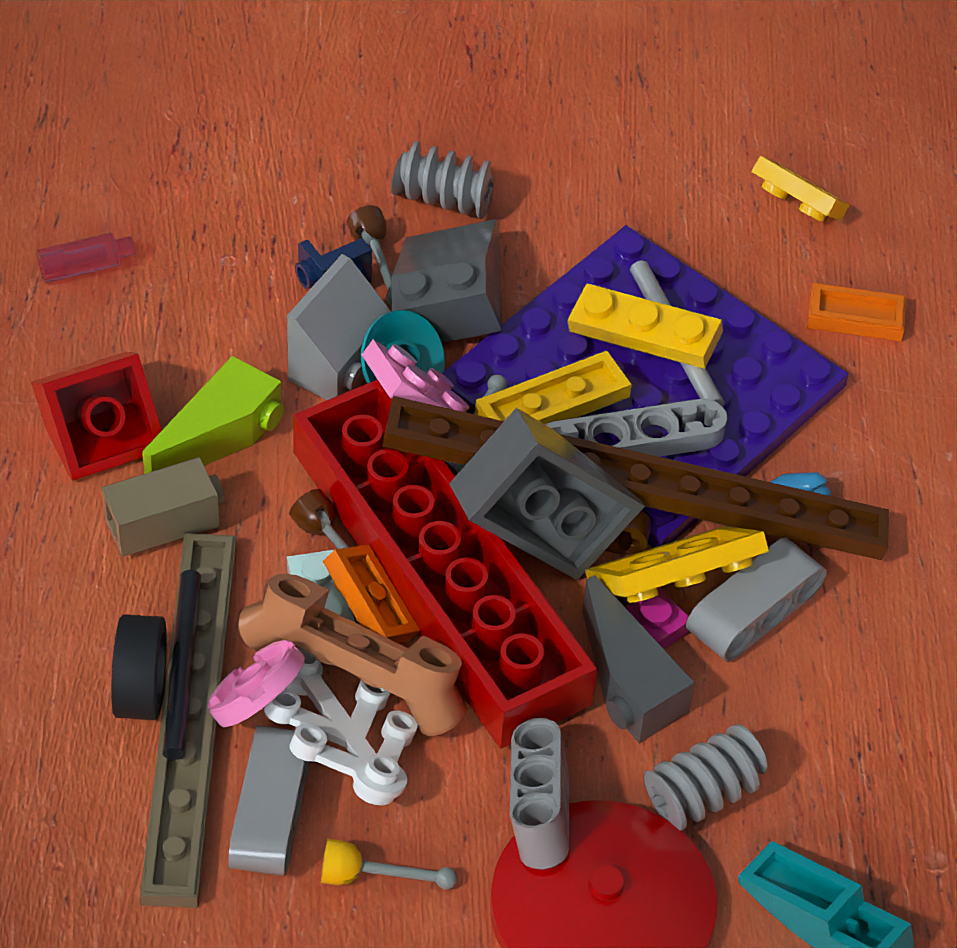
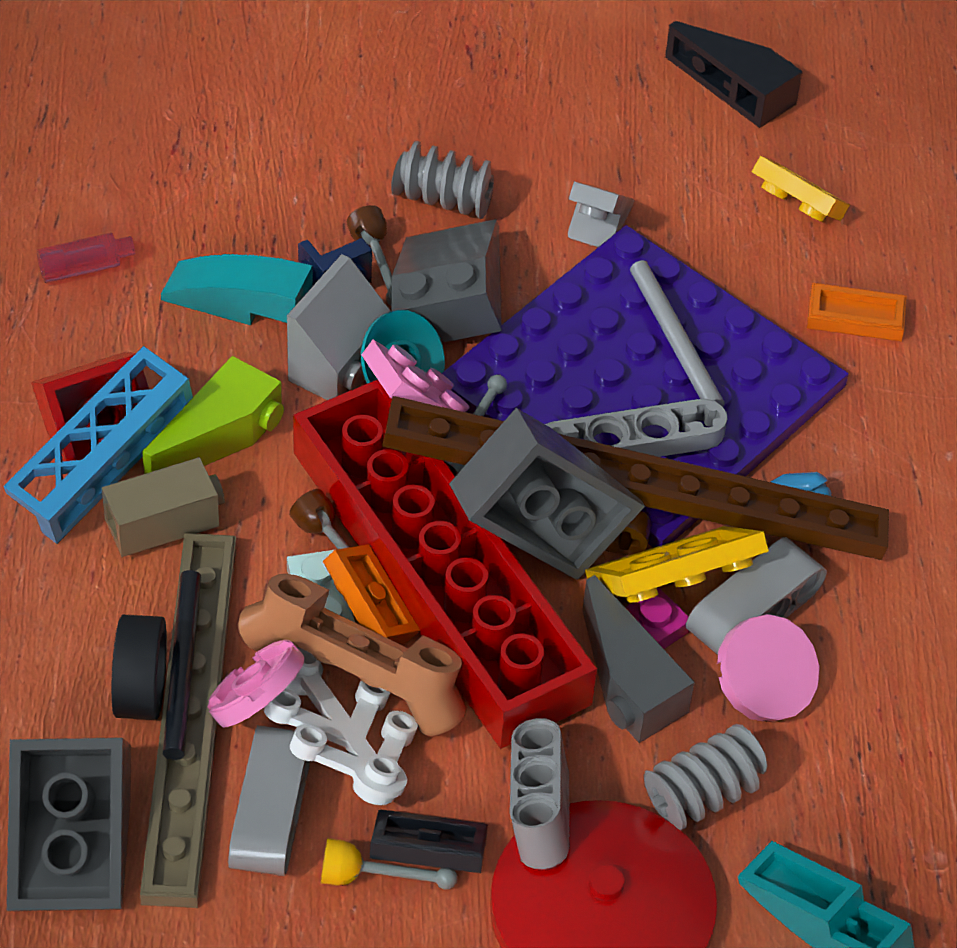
(68, 823): none -> dark grey slope
(110, 457): none -> dark azure fence
(239, 286): none -> teal slope
(428, 841): none -> black tile
(562, 392): yellow plate -> none
(597, 214): none -> light grey slope
(645, 325): yellow plate -> none
(738, 72): none -> black slope
(768, 668): none -> bright pink tile

